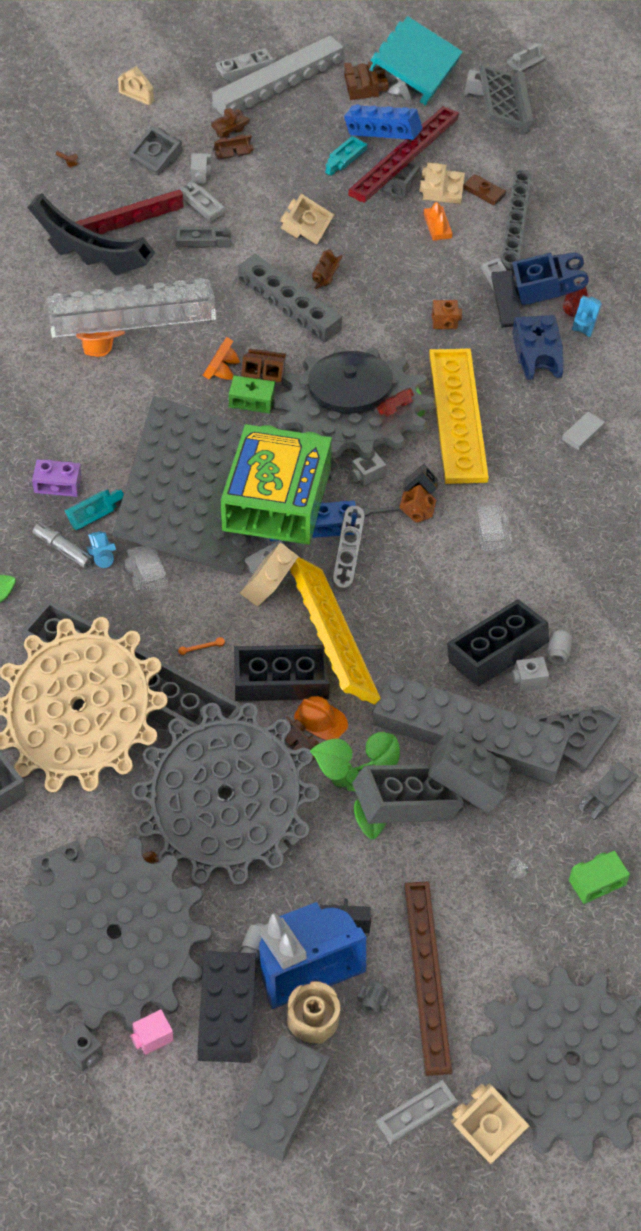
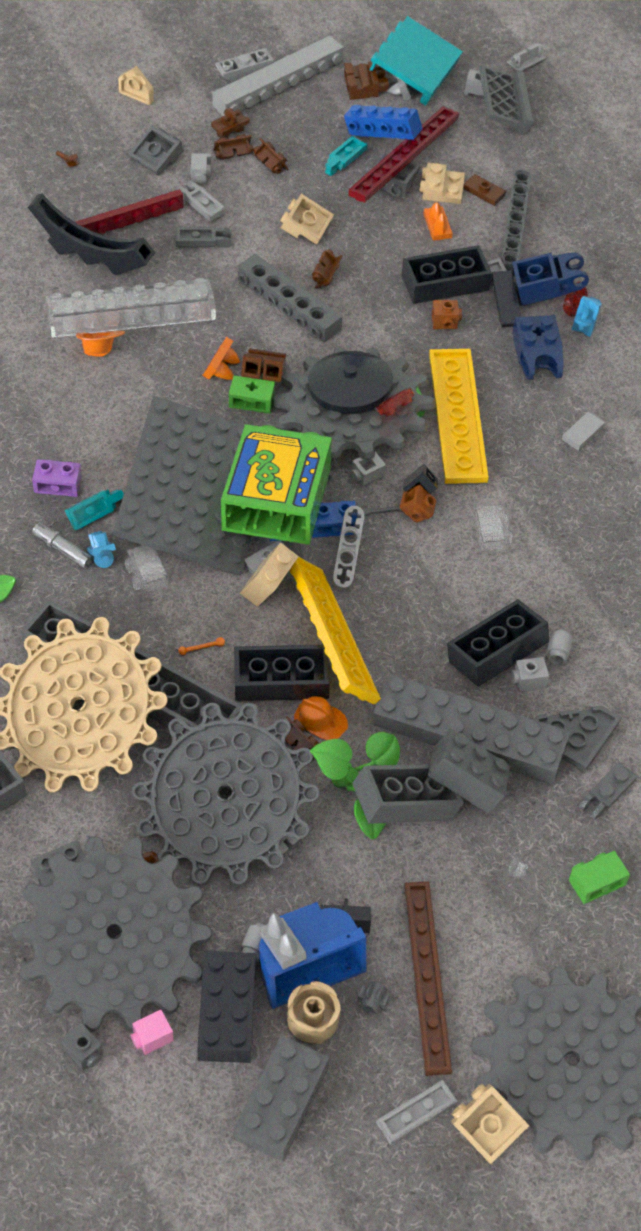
(267, 151): none -> reddish brown hinge
(446, 274): none -> black brick

